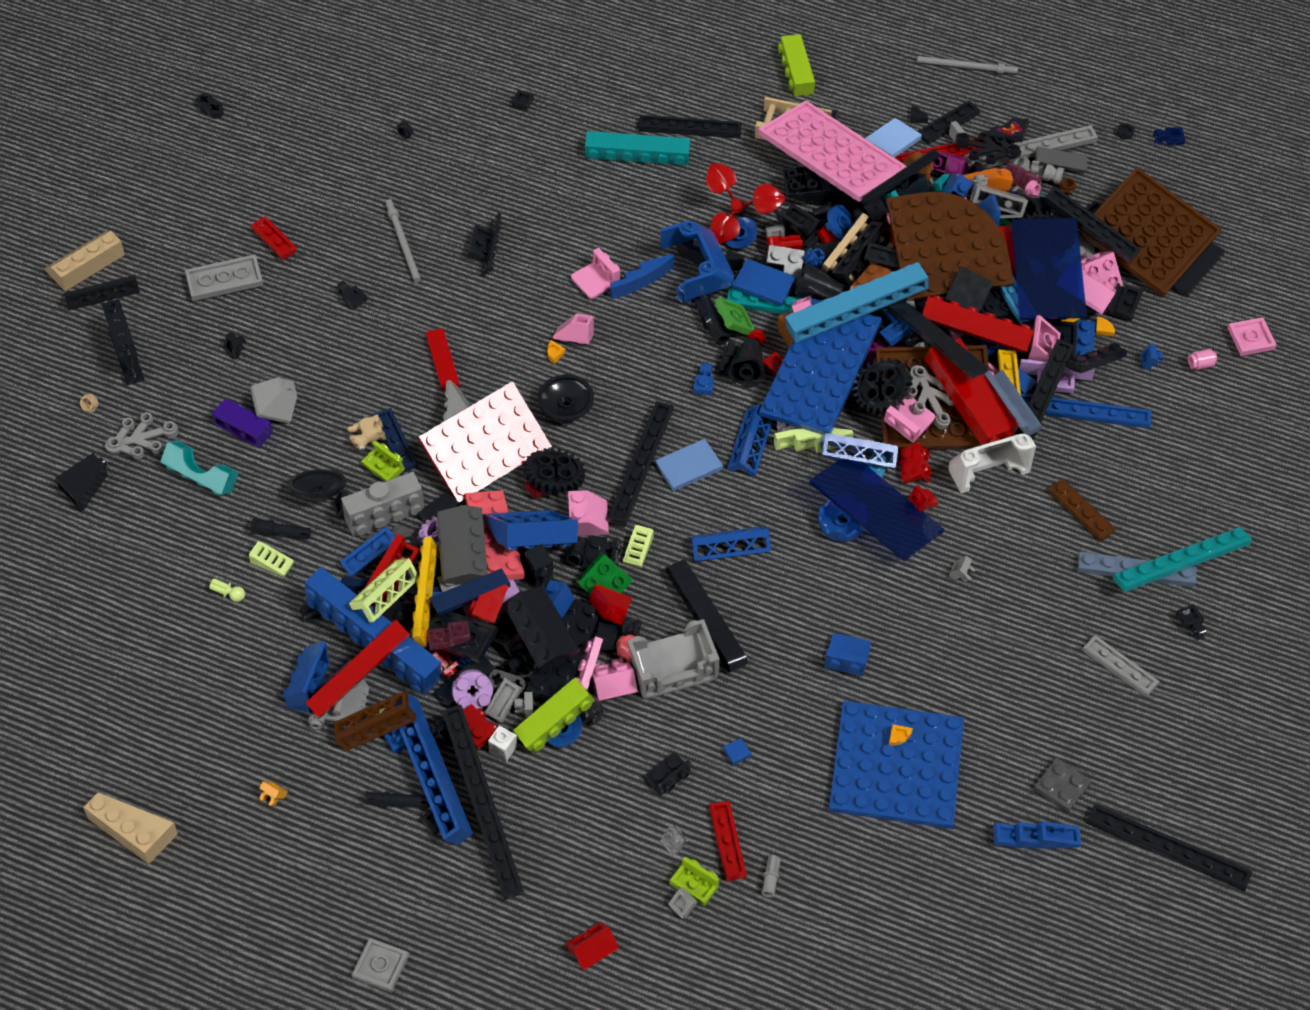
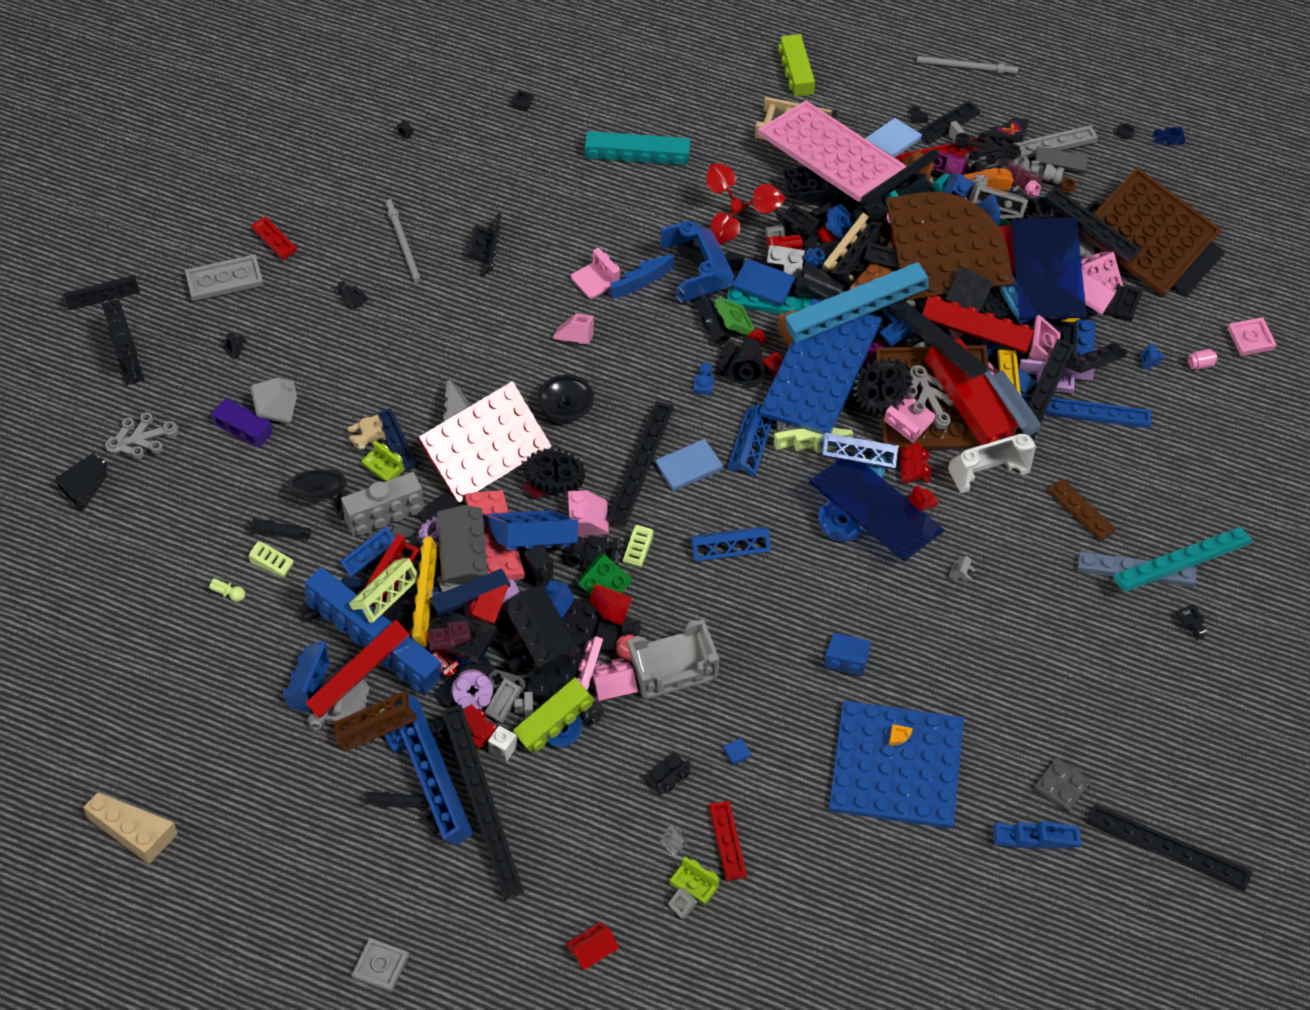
(85, 402): tan plate -> none
(86, 260): tan slope -> none
(180, 458): teal arch -> none
(208, 108): black beam -> none
(272, 790): light orange tile -> none
(442, 357): red tile -> none
(555, 351): light orange tile -> none
(690, 126): black tile -> none
(702, 608): black beam -> none
(746, 236): blue dish -> none
(771, 876): light grey axle -> none
(801, 304): bright pink plate -> none
(1104, 327): light orange tile -> none
(1120, 666): light grey tile -> none

